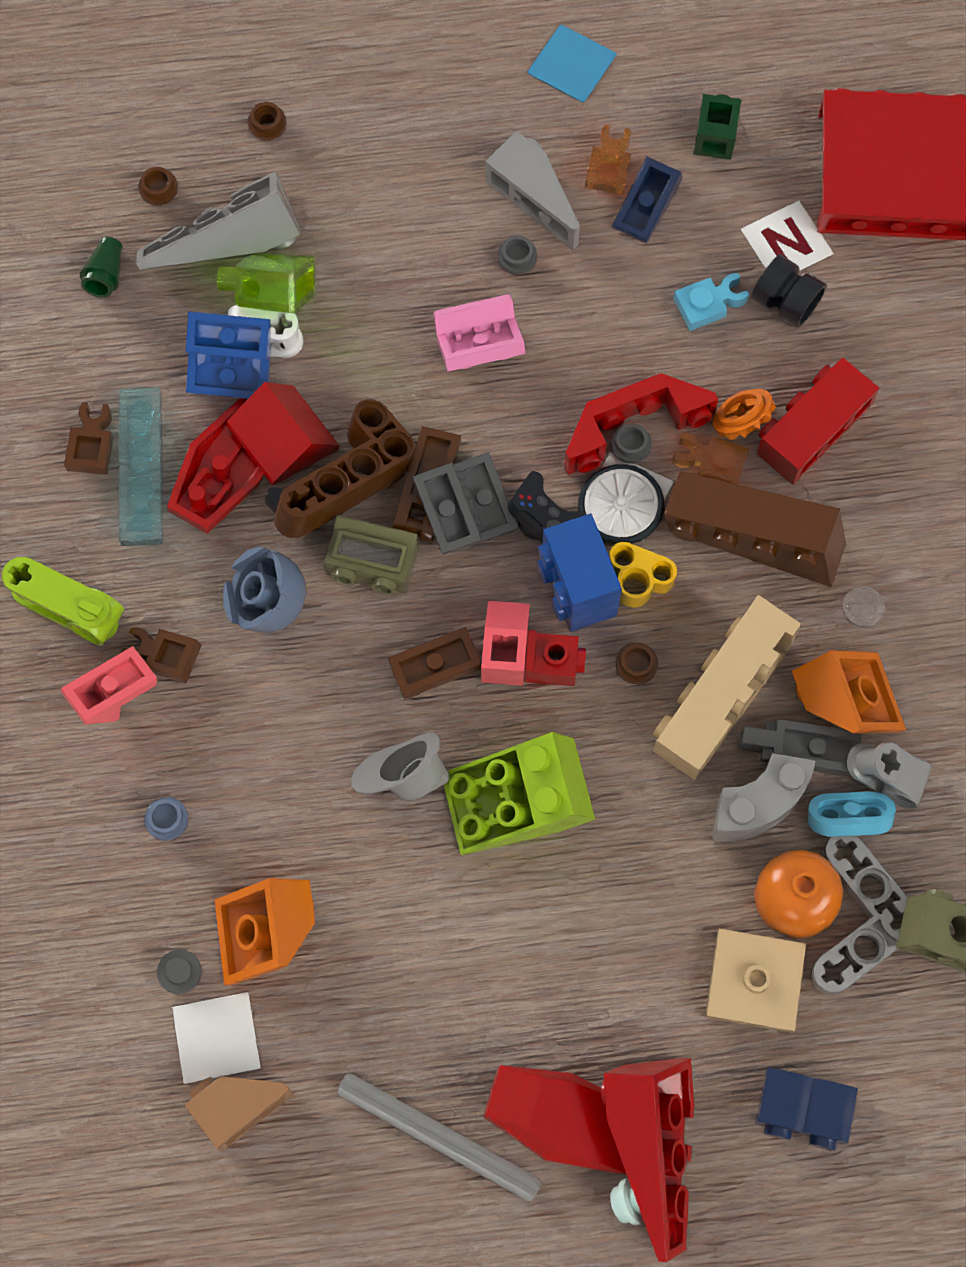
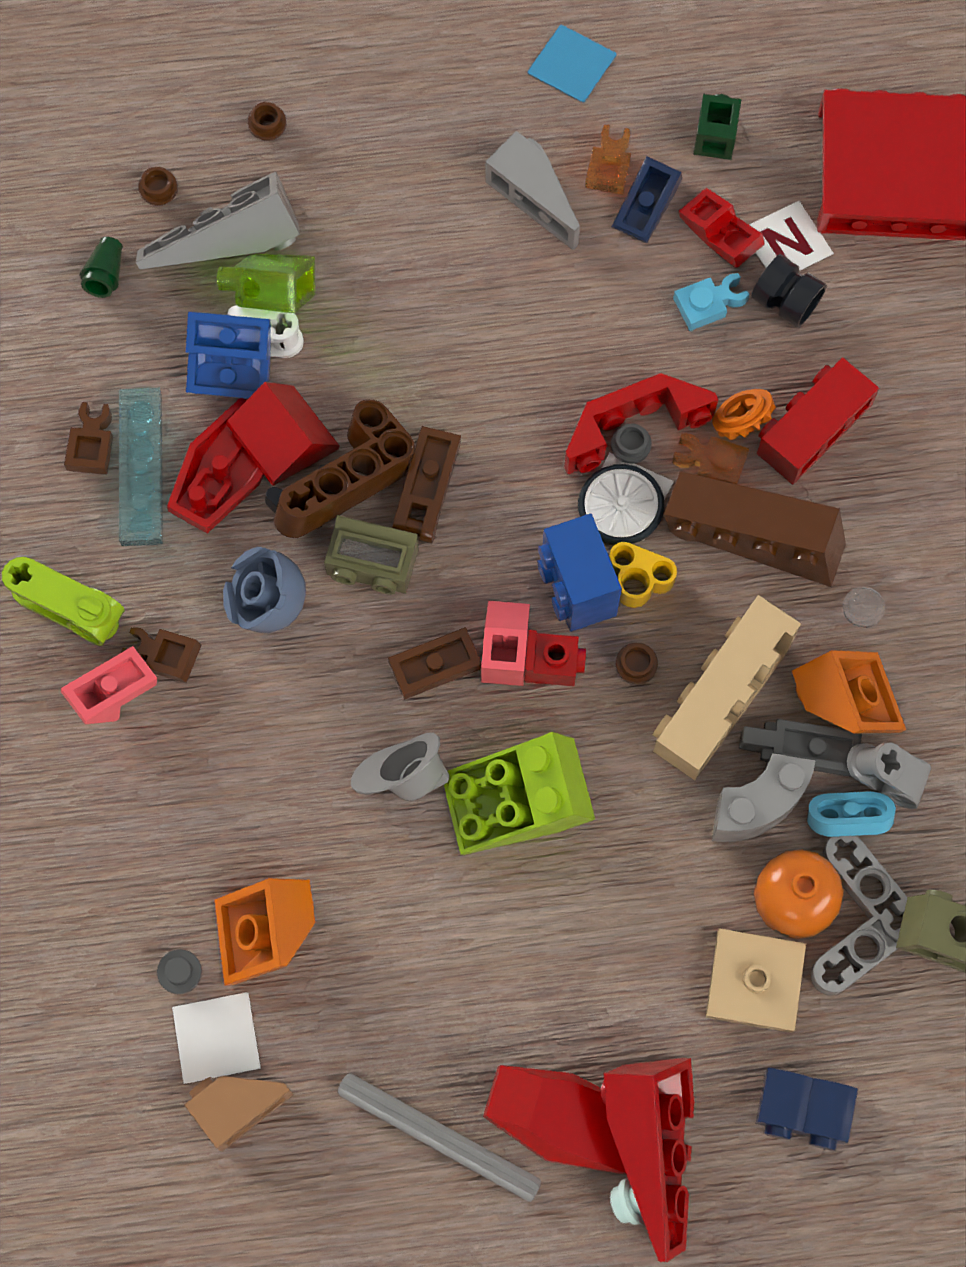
(166, 819): sand blue plate -> none
(465, 503): dark grey slope -> none
(478, 333): bright pink bracket -> none
(517, 255): dark grey plate -> none
(535, 509): black piece -> none
(719, 227): none -> red slope

